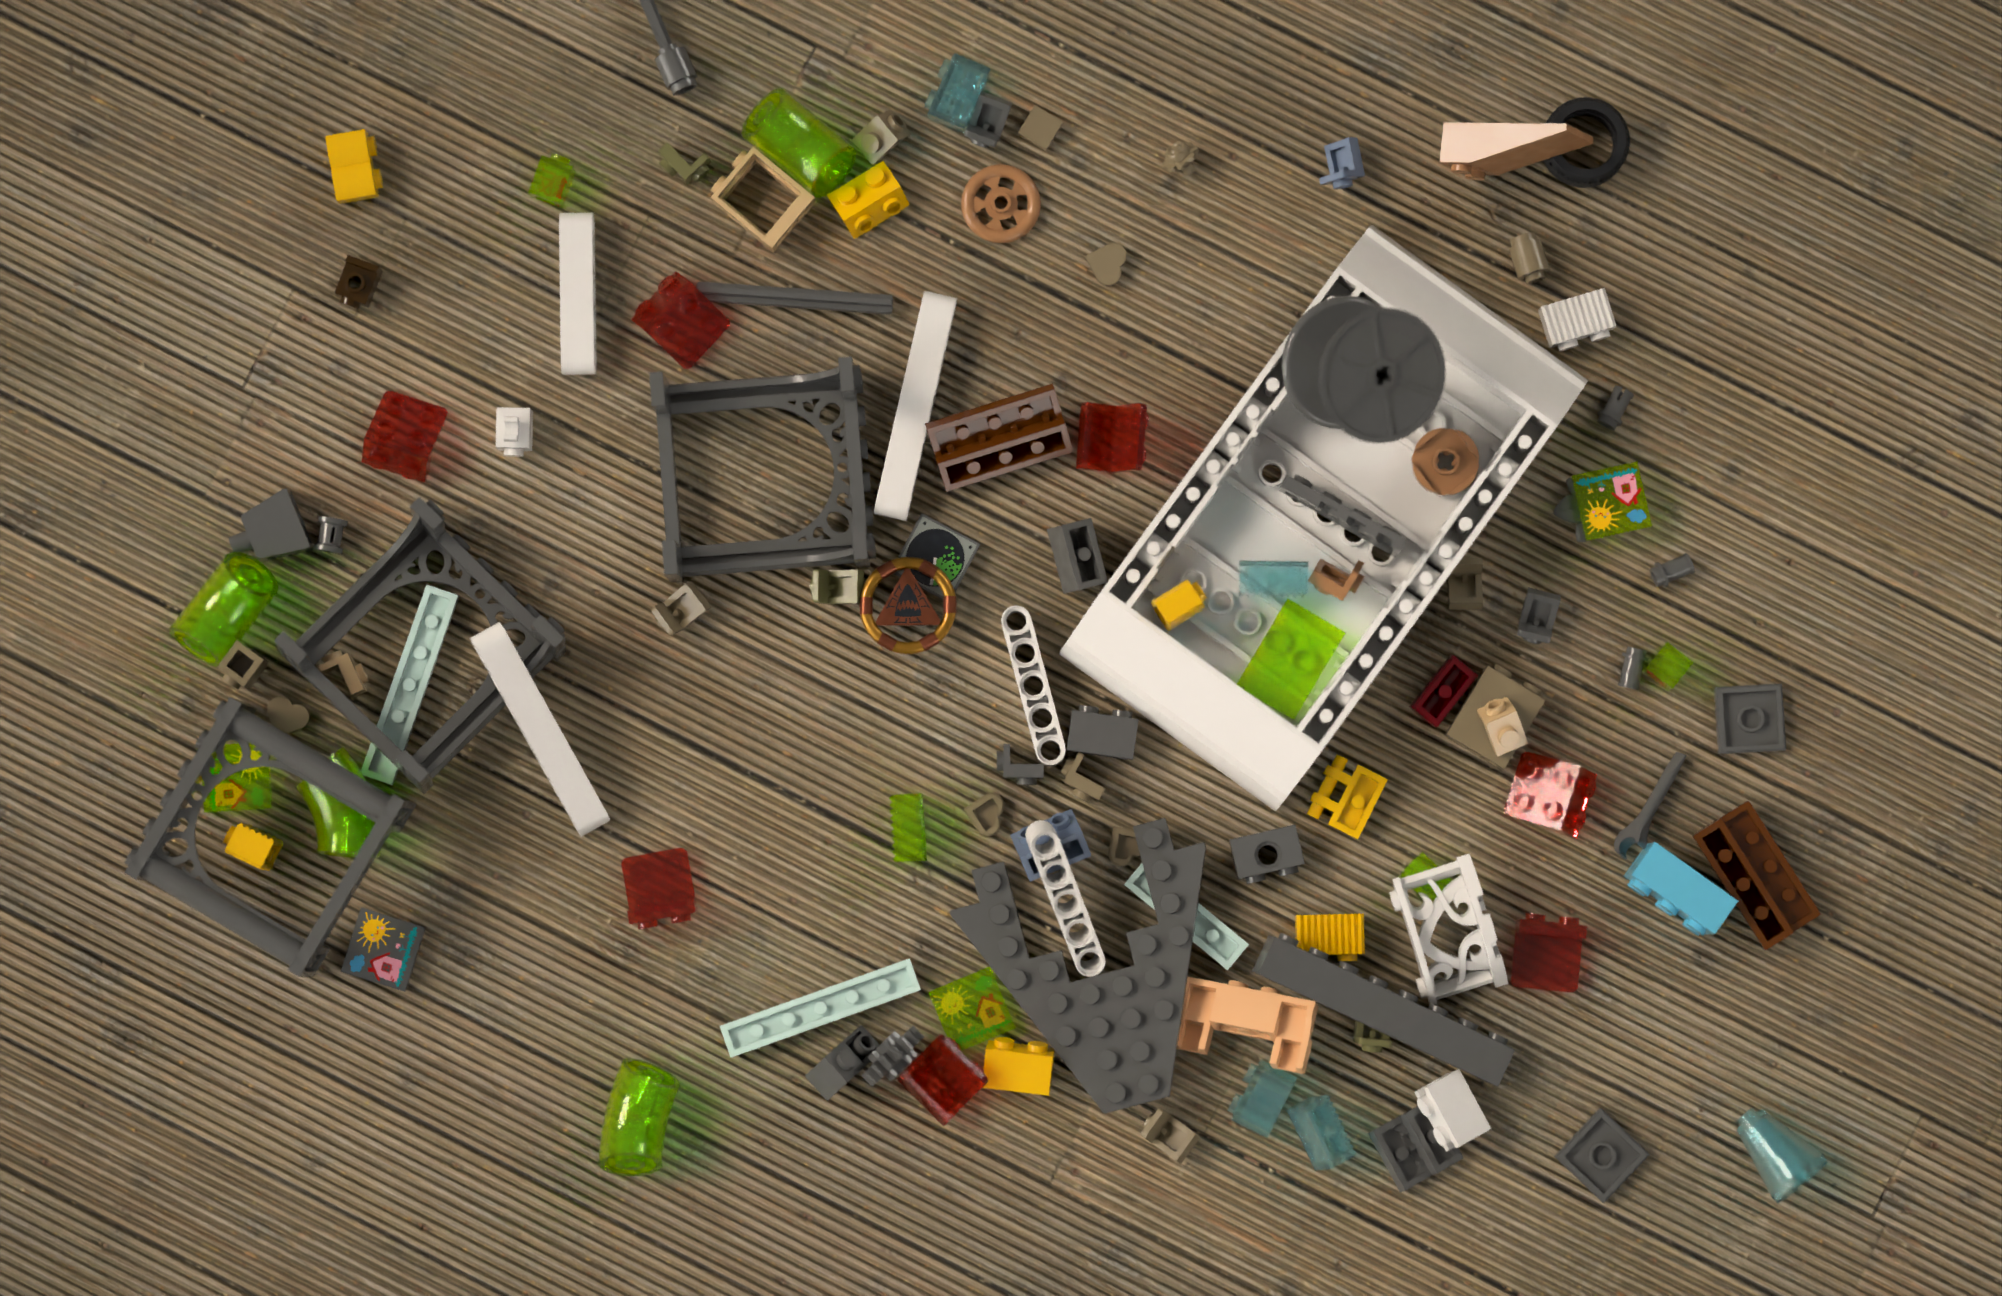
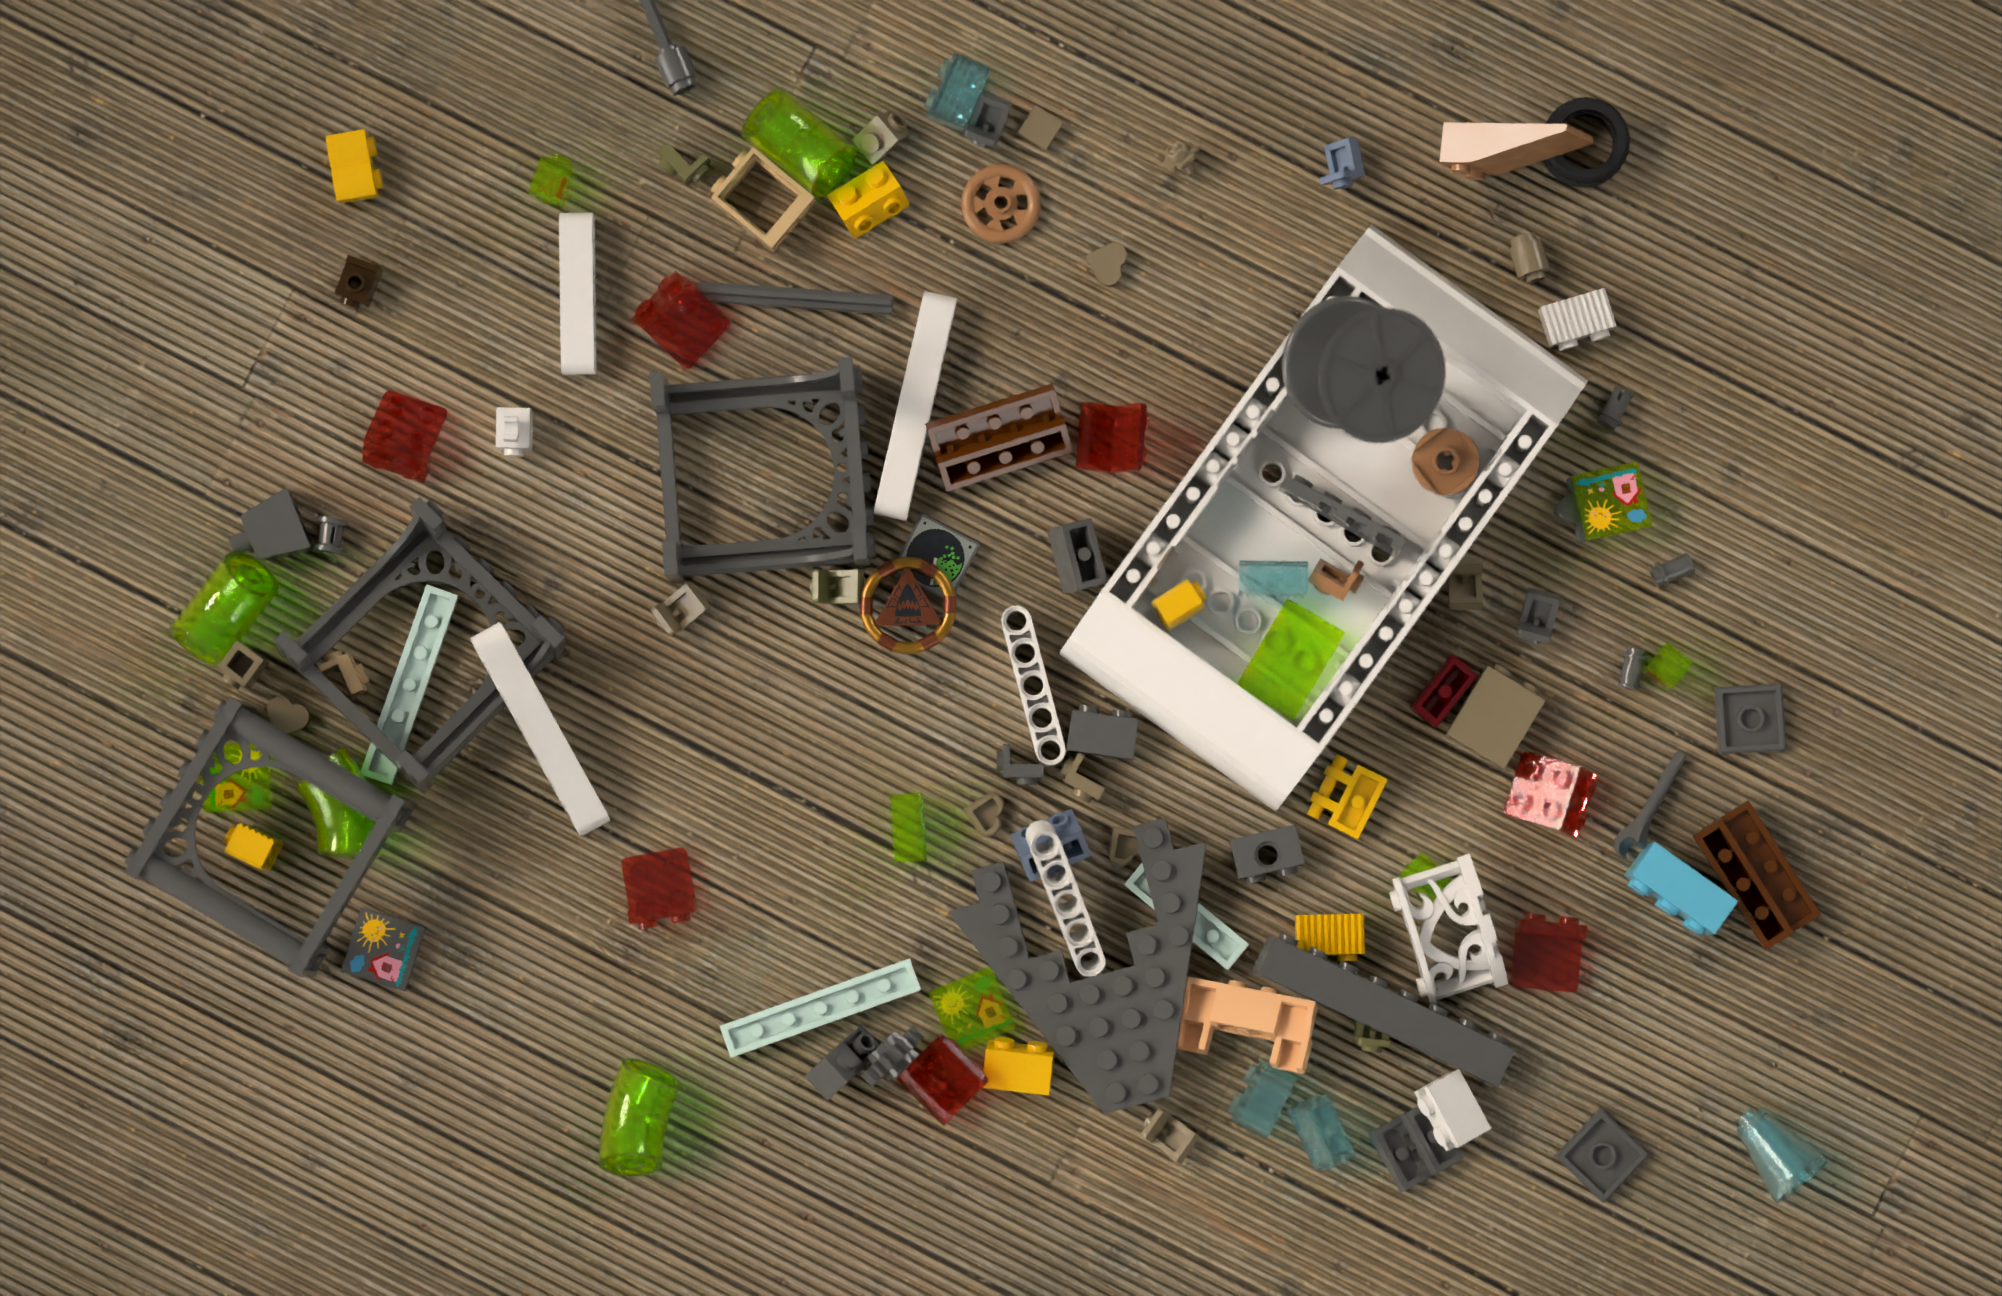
(1502, 726): tan bracket -> none

